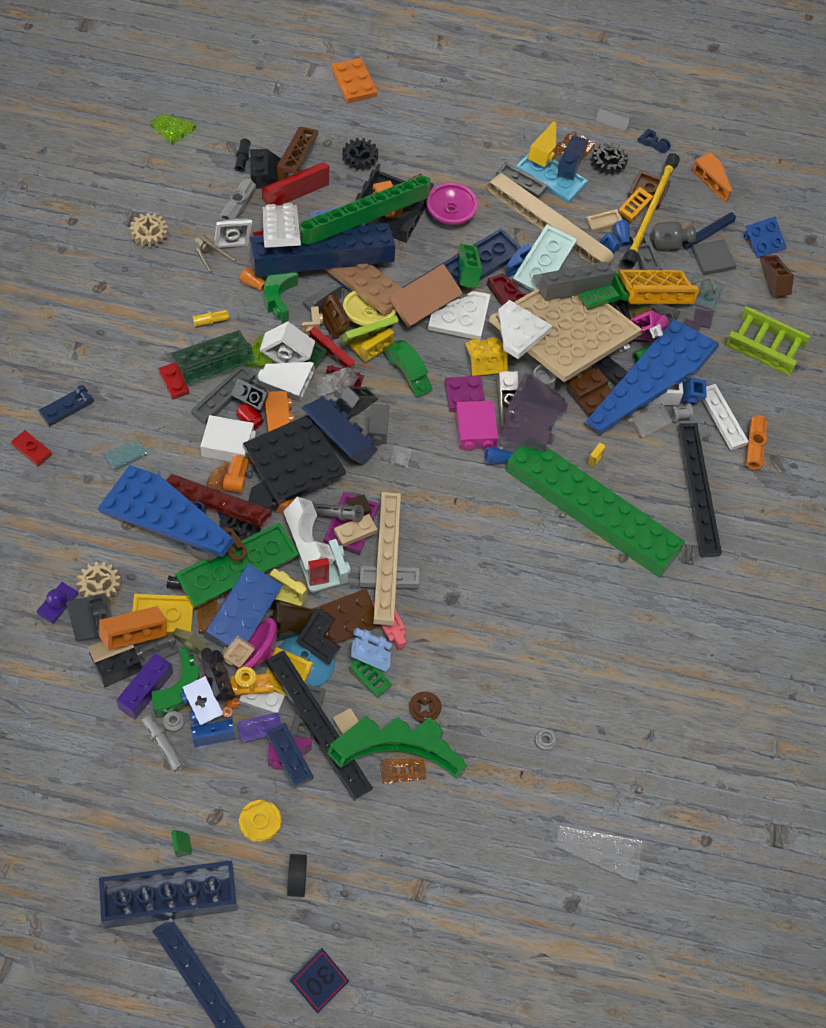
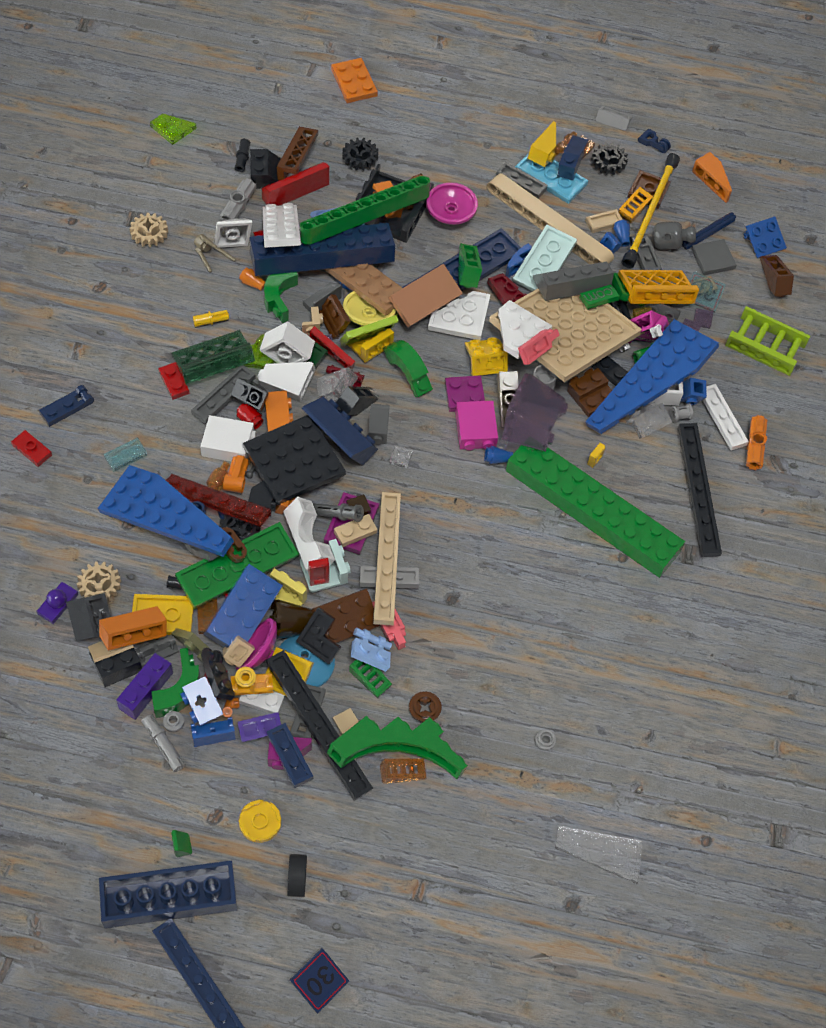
(537, 345): none -> coral hinge

